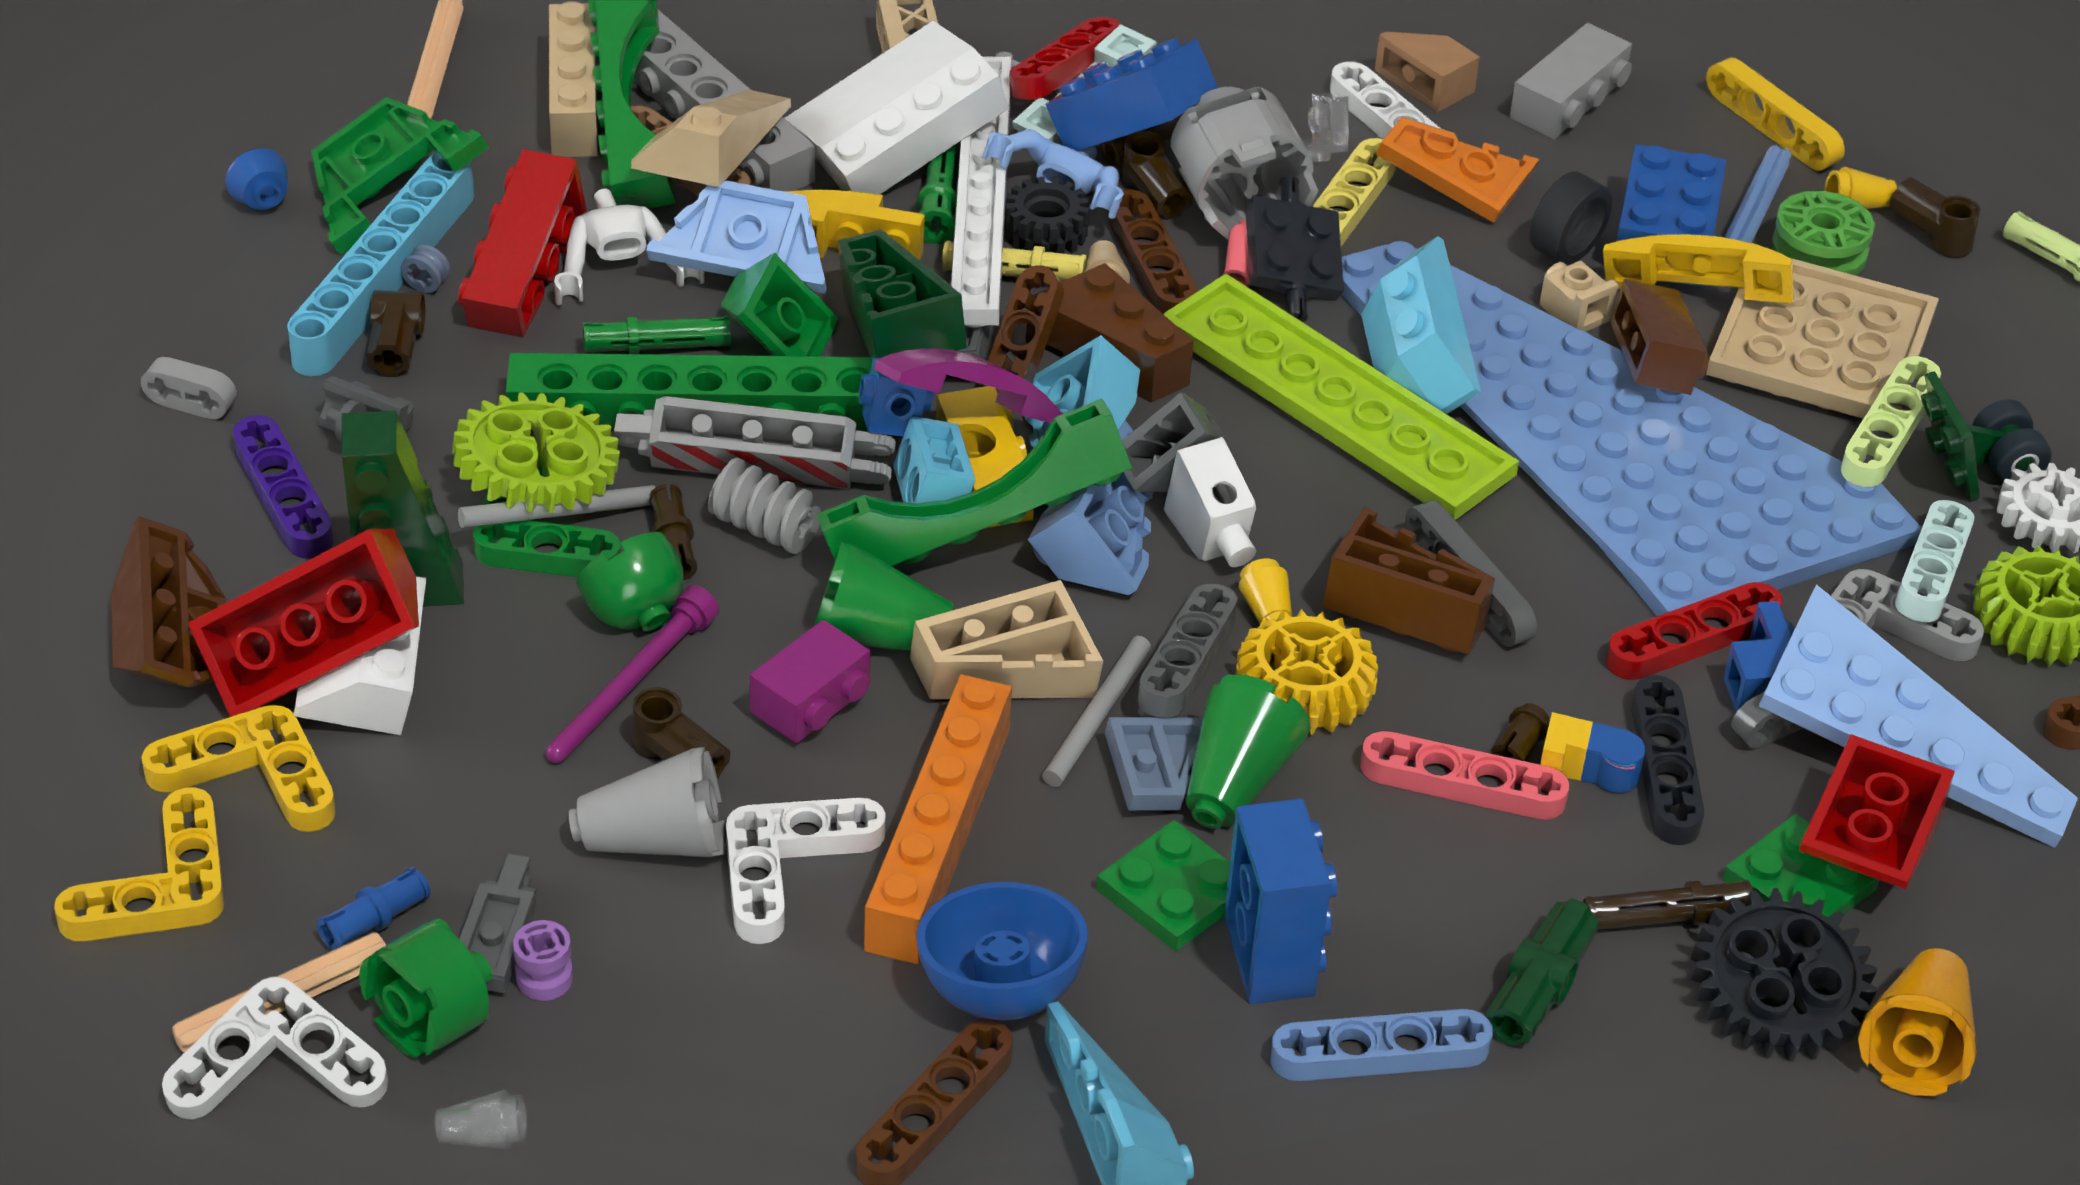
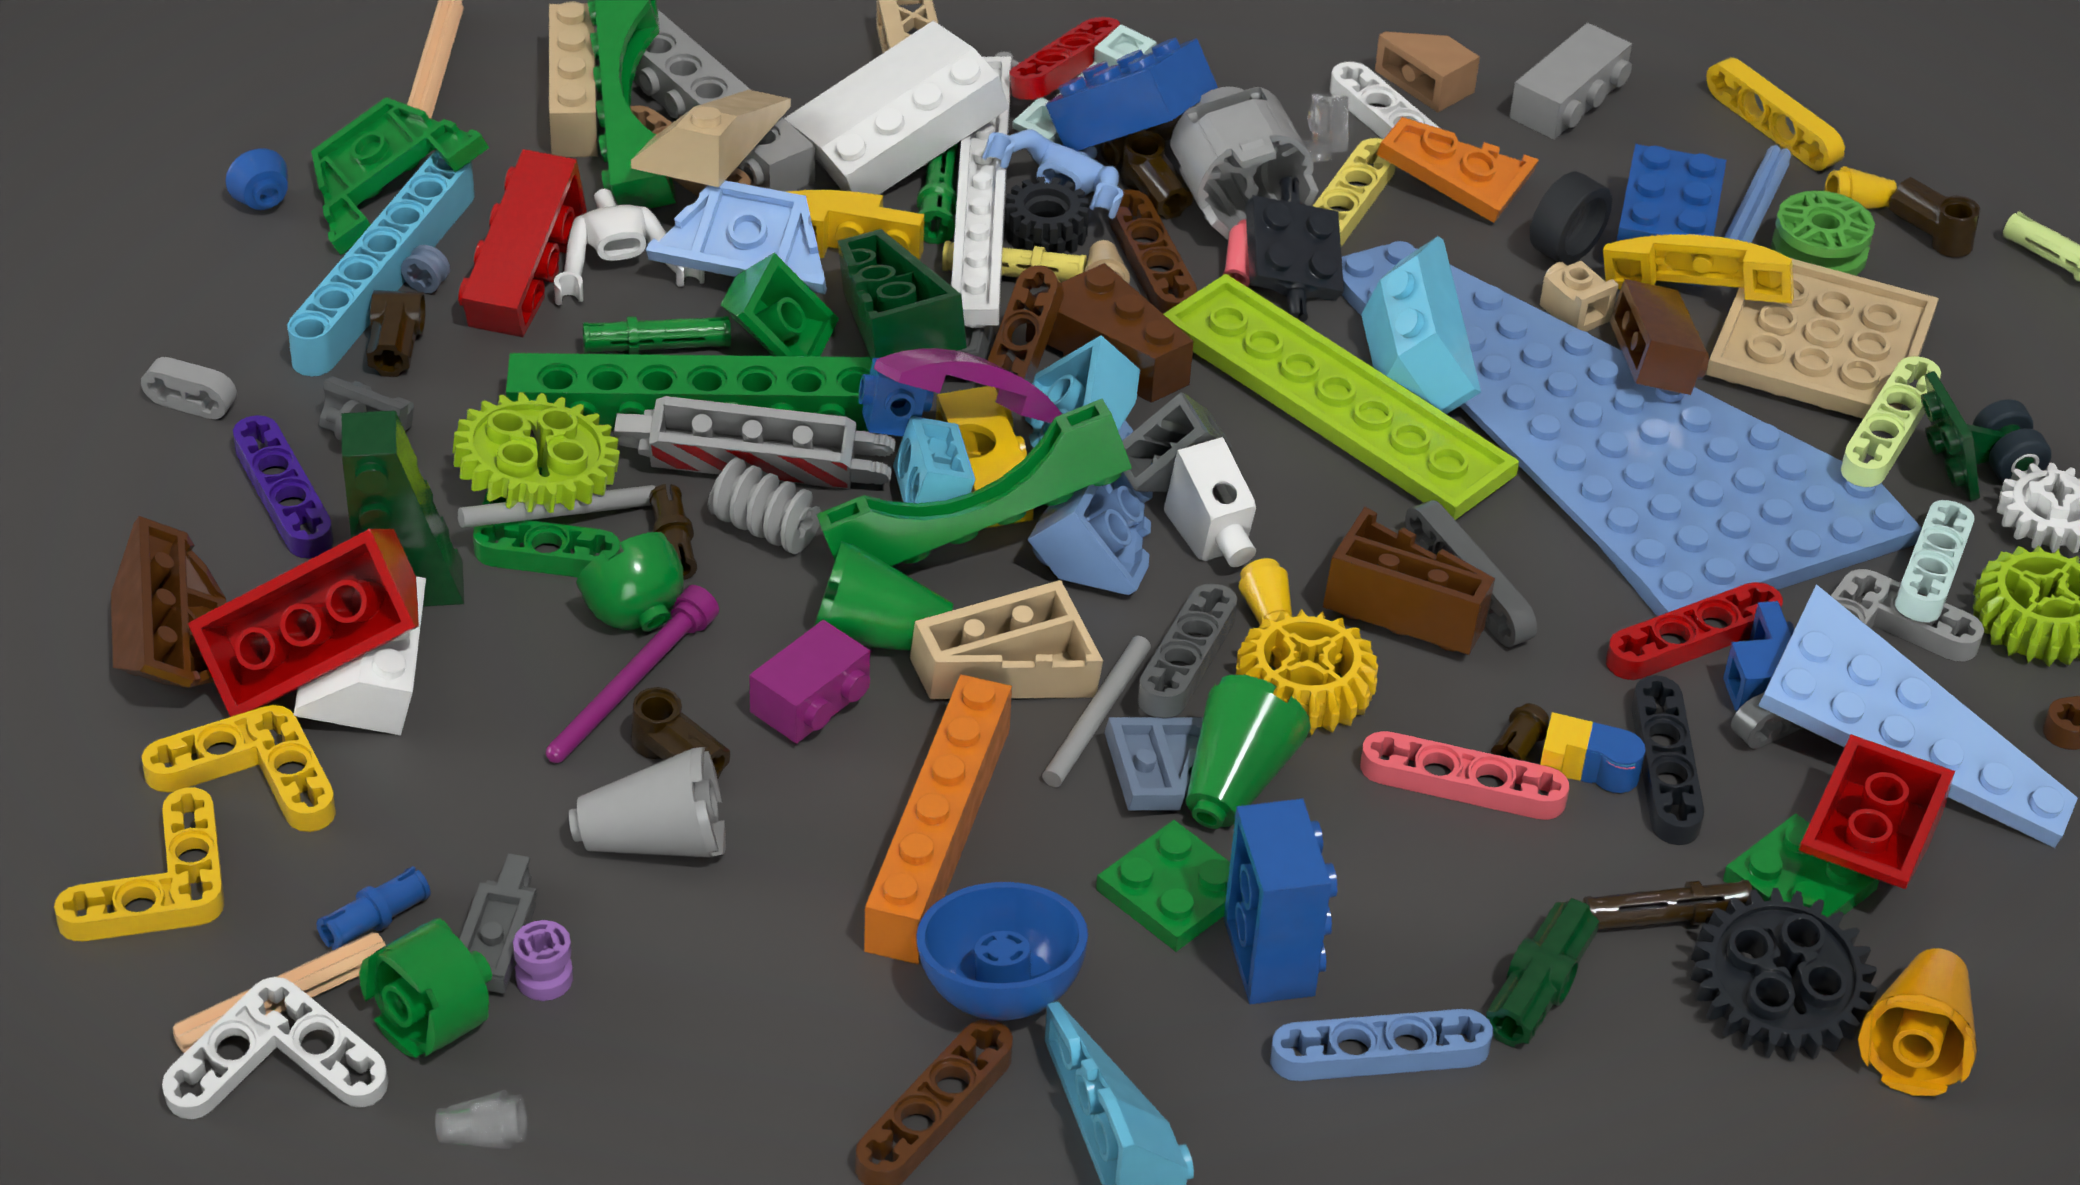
(778, 840): white beam -> none

